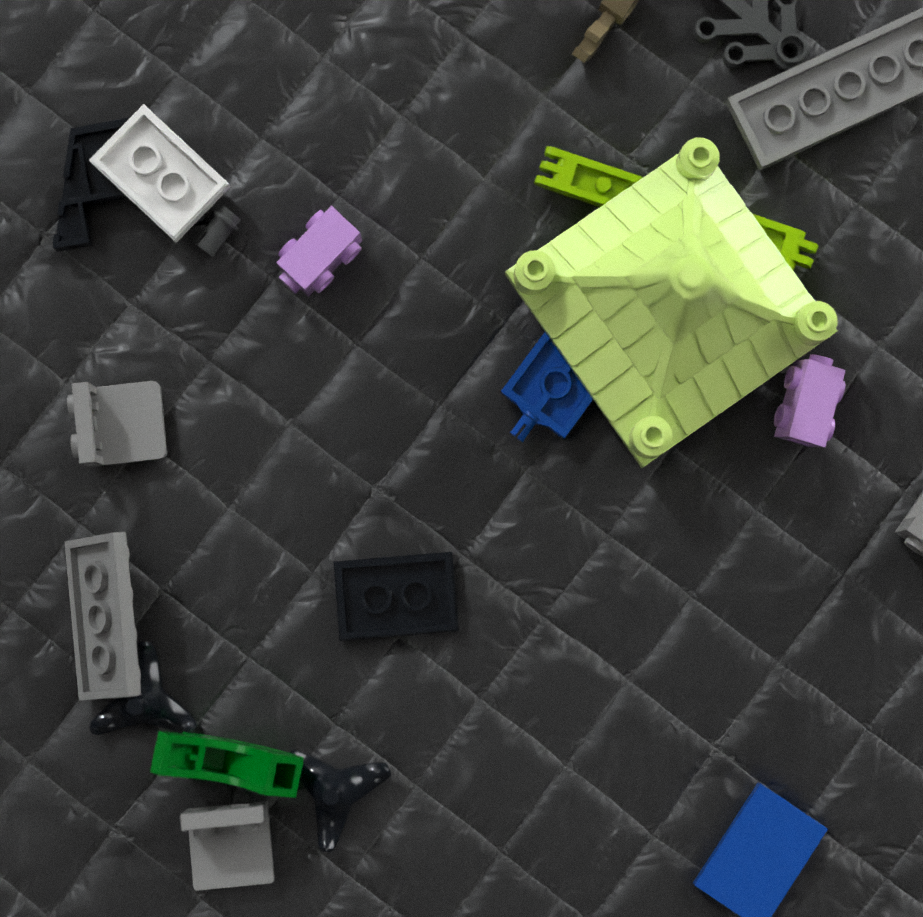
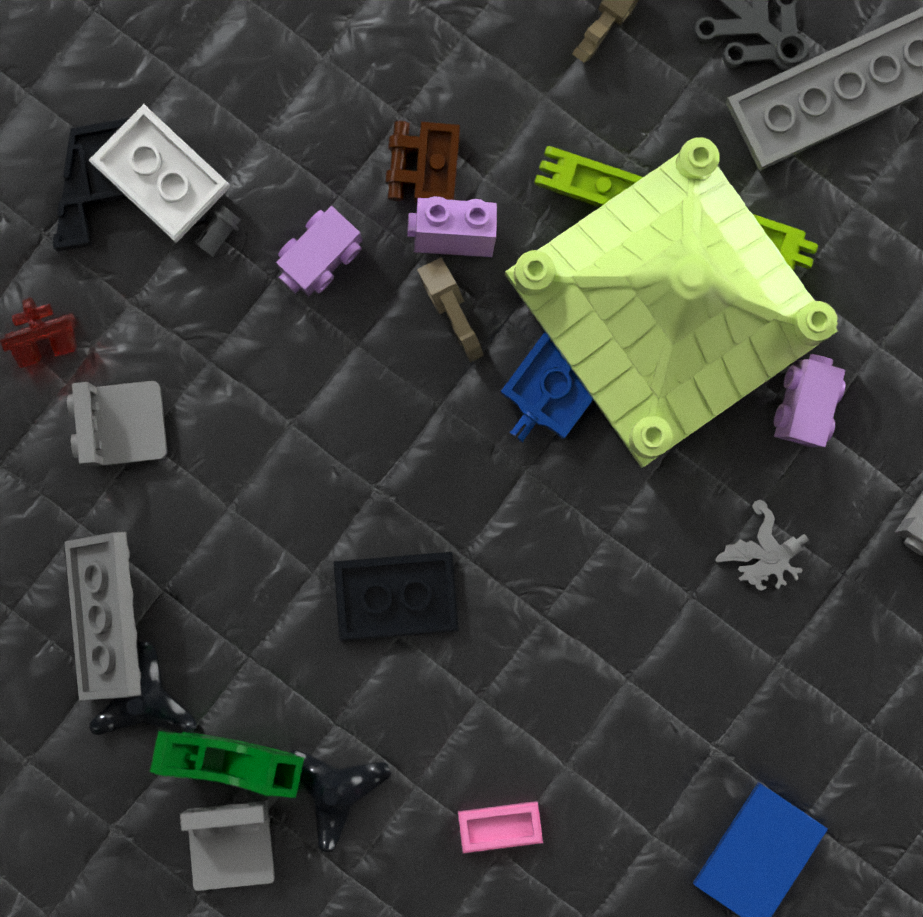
(23, 341): none -> clear red hips
(436, 160): none -> reddish brown plate
(447, 297): none -> dark tan piece
(453, 227): none -> lavender brick
(500, 827): none -> bright pink tile
(772, 556): none -> light grey piece

